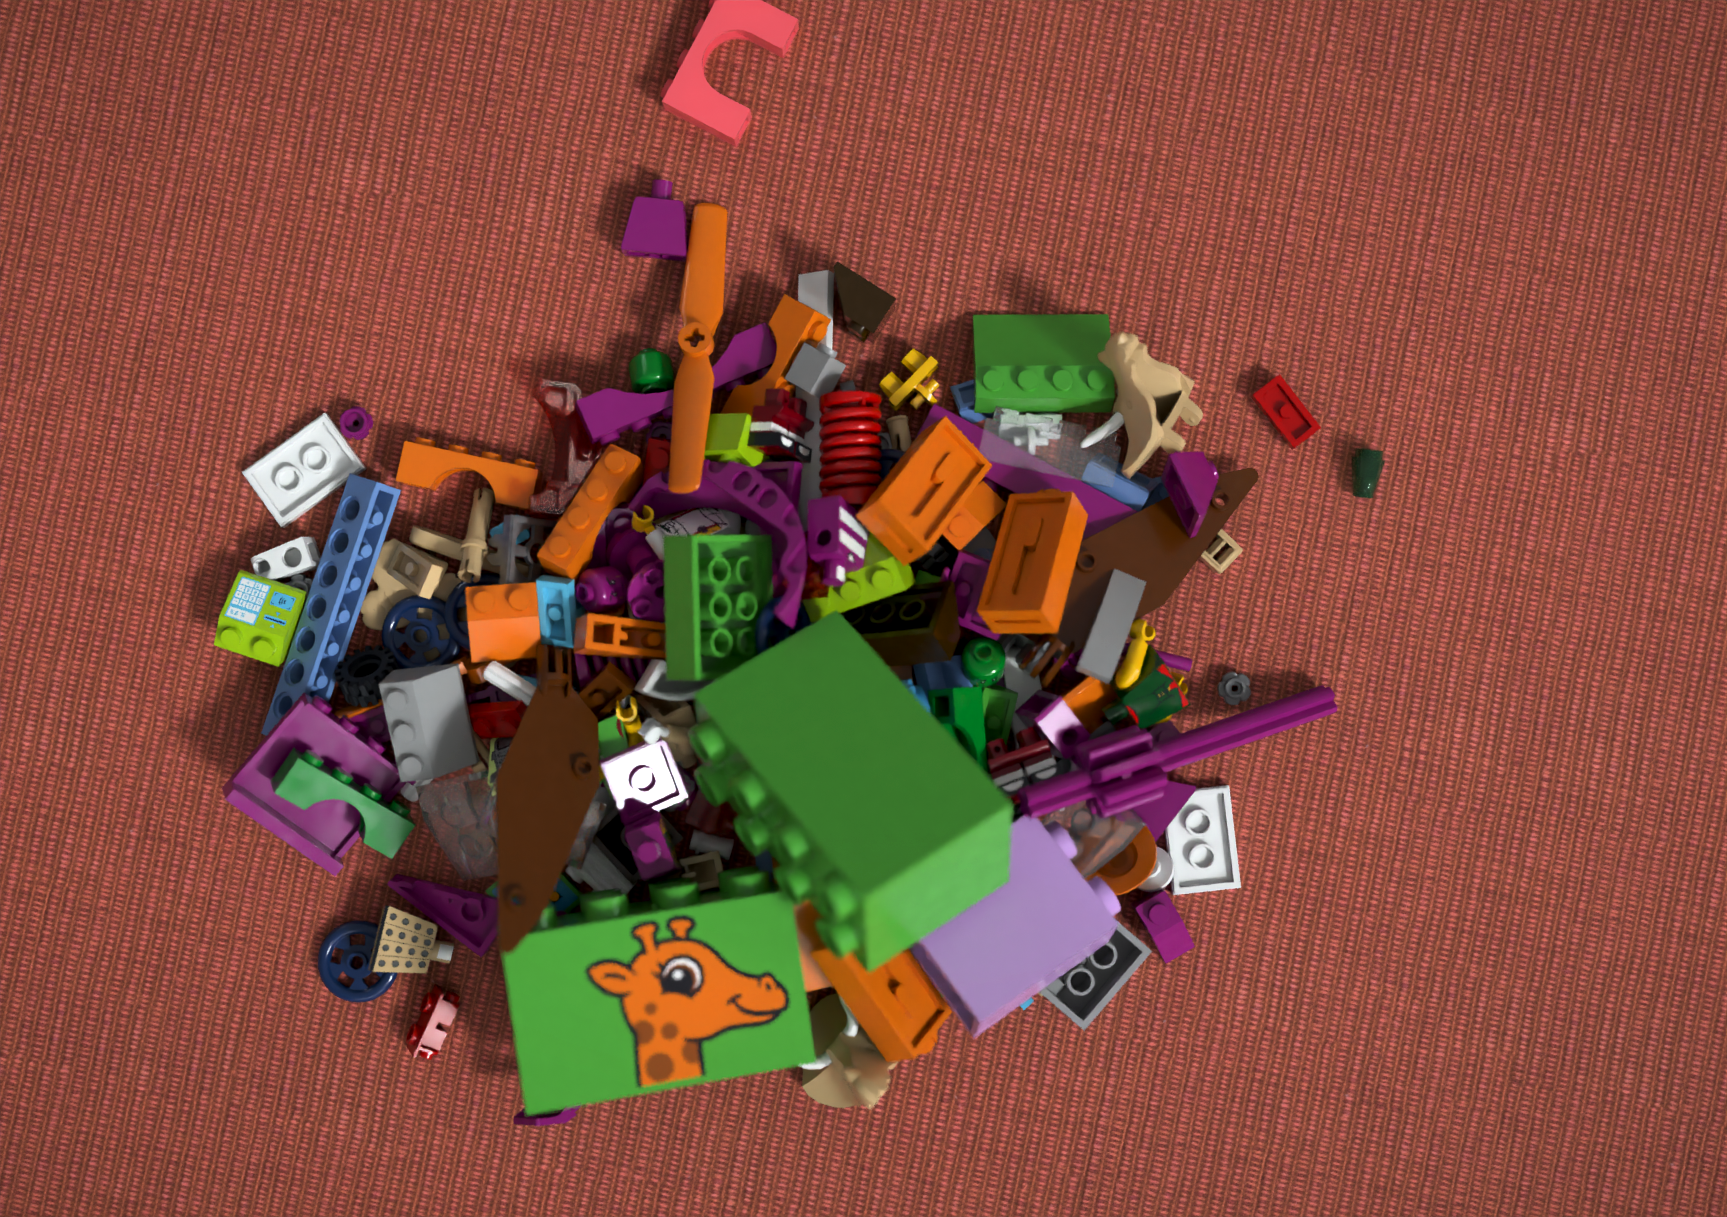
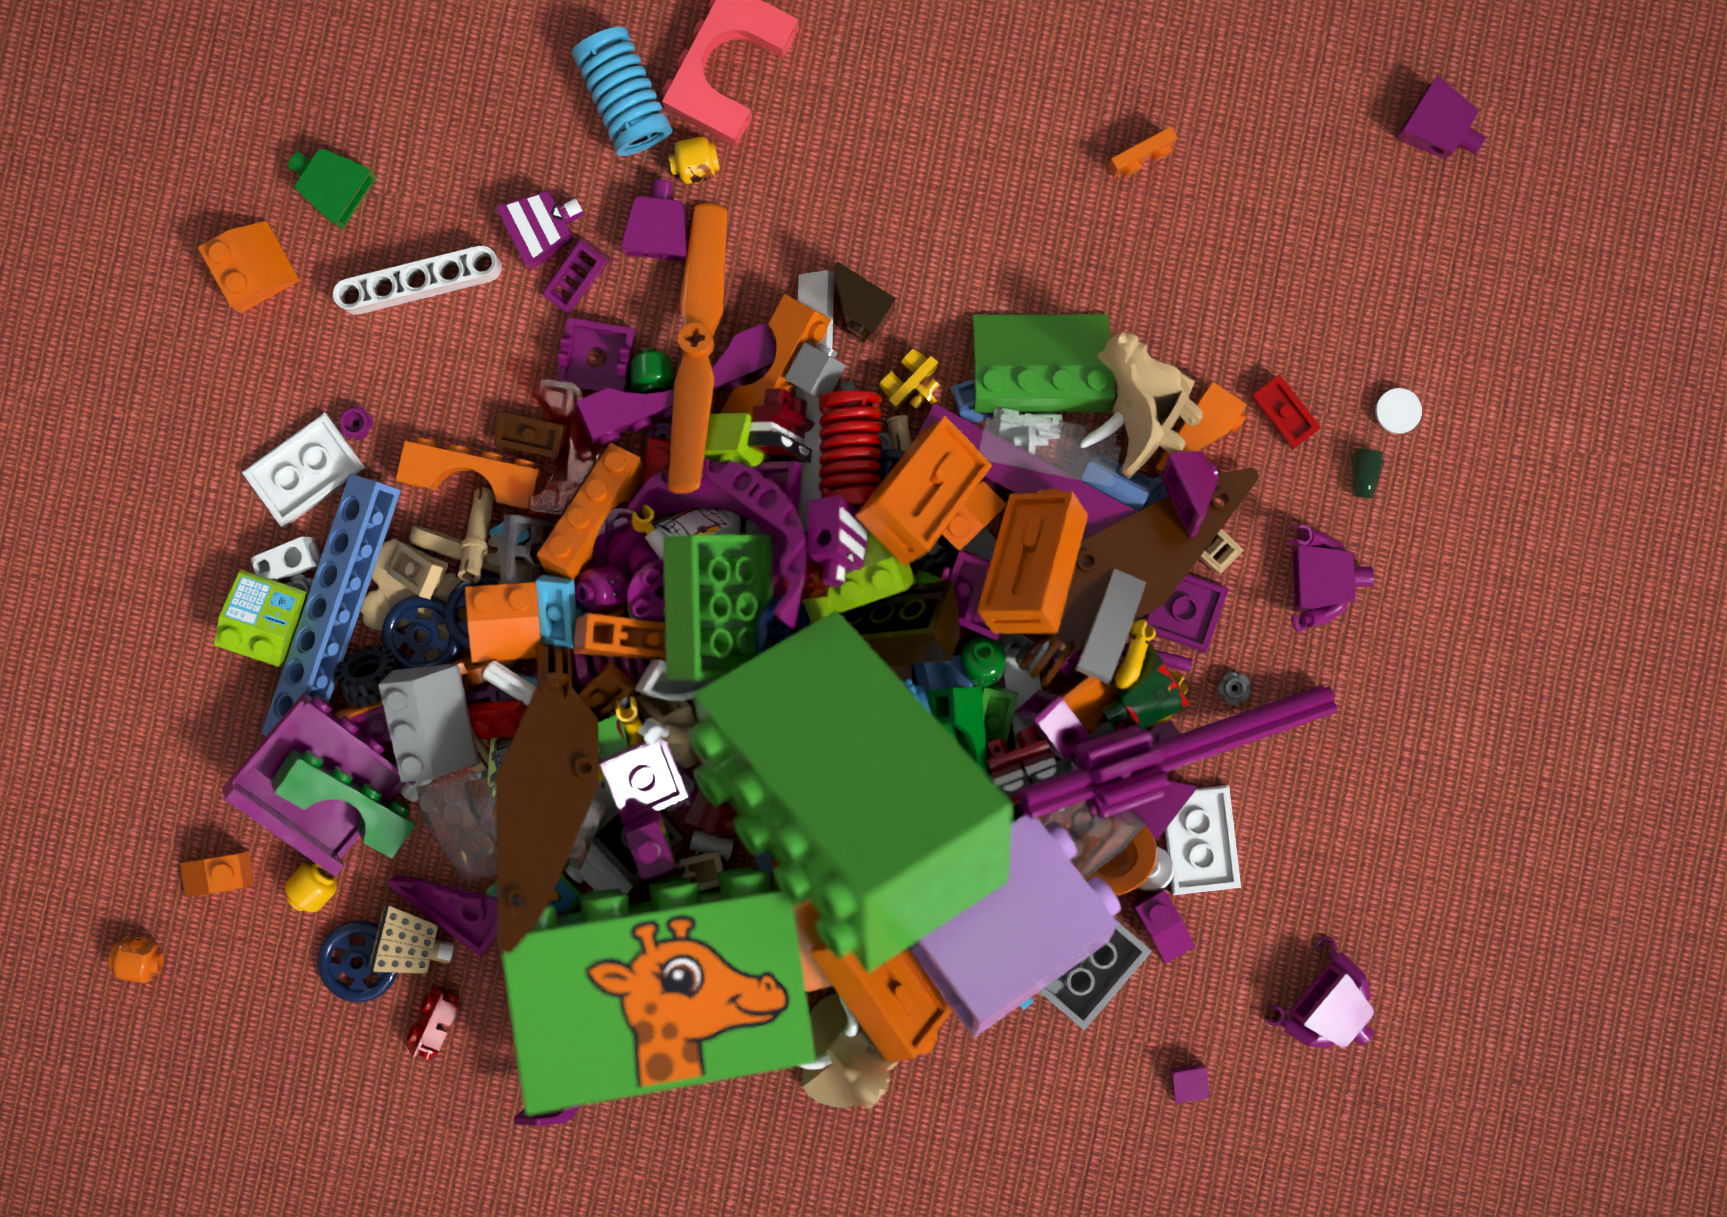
(135, 959): none -> orange head
(217, 874): none -> orange slope
(248, 265): none -> orange slope
(310, 887): none -> yellow head
(332, 183): none -> green torso
(401, 280): none -> white beam
(530, 434): none -> reddish brown plate
(539, 226): none -> magenta torso
(574, 256): none -> magenta slope
(586, 335): none -> magenta piece
(621, 90): none -> medium azure piece
(694, 160): none -> yellow head
(1131, 159): none -> orange plate
(1190, 613): none -> magenta tile
(1190, 1083): none -> magenta slope
(1220, 415): none -> orange slope
(1323, 577): none -> magenta torso
(1332, 1007): none -> magenta torso
(1398, 411): none -> white piece
(1441, 122): none -> magenta torso

